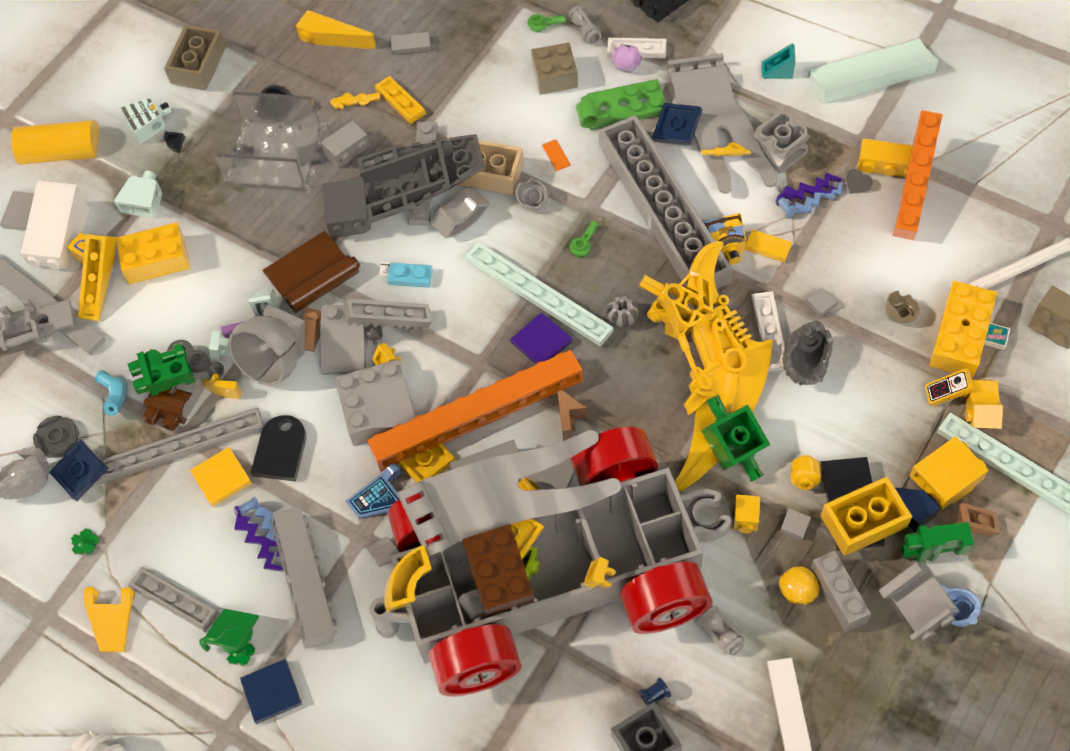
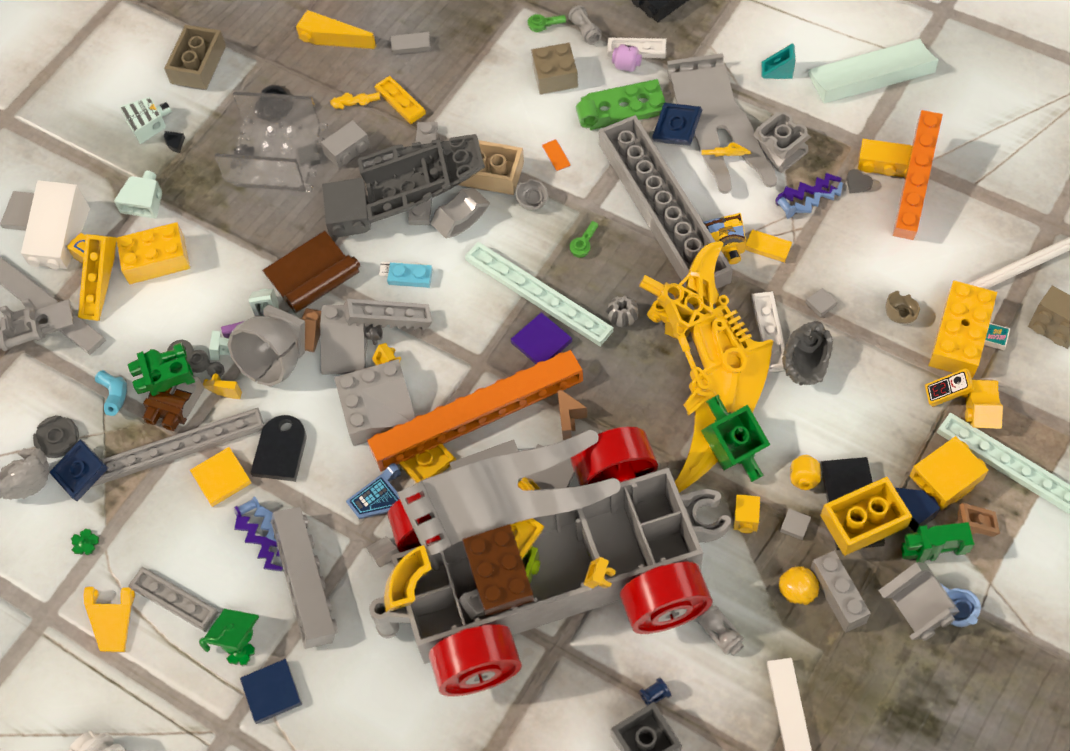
(55, 141): yellow brick -> none

